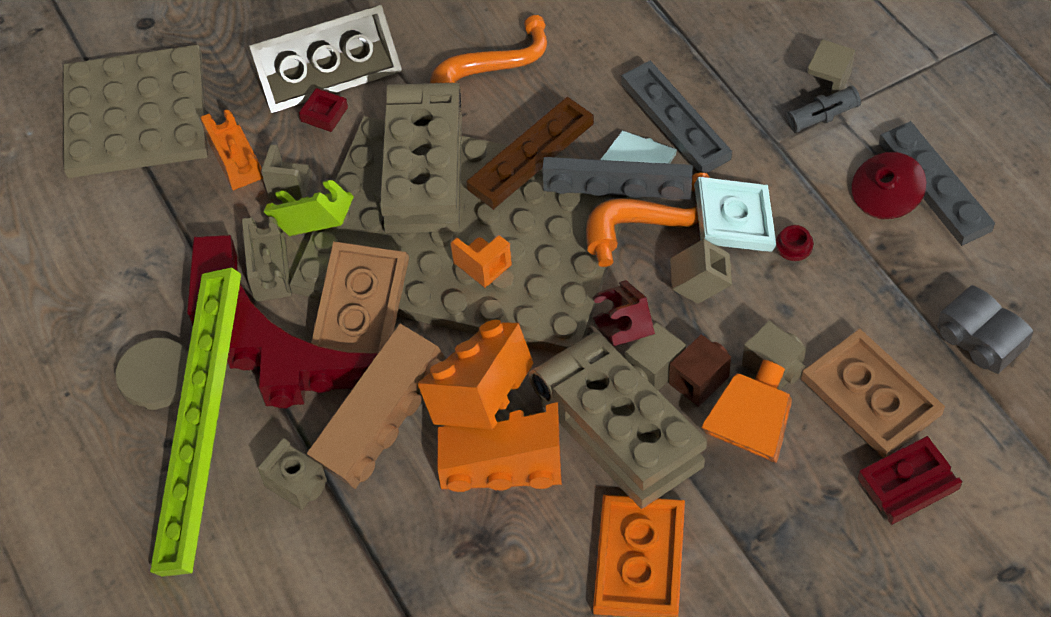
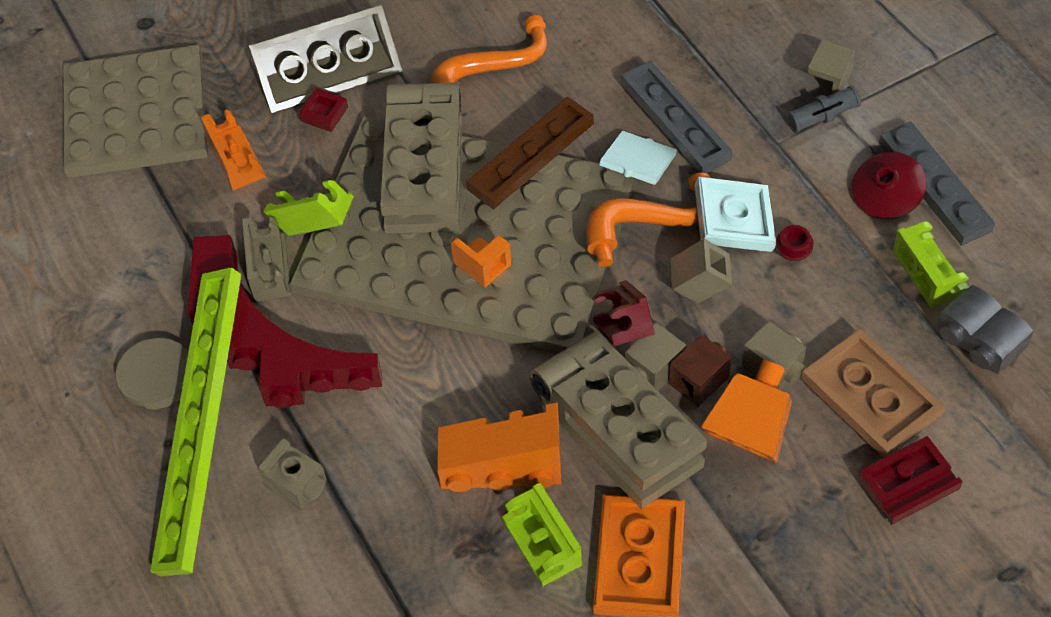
(284, 175): dark tan panel -> none
(360, 298): medium nougat plate -> none
(376, 407): medium nougat wedge -> none
(477, 377): orange wedge -> none
(542, 535): none -> lime hinge
(617, 178): dark grey plate -> none
(928, 265): none -> lime hinge

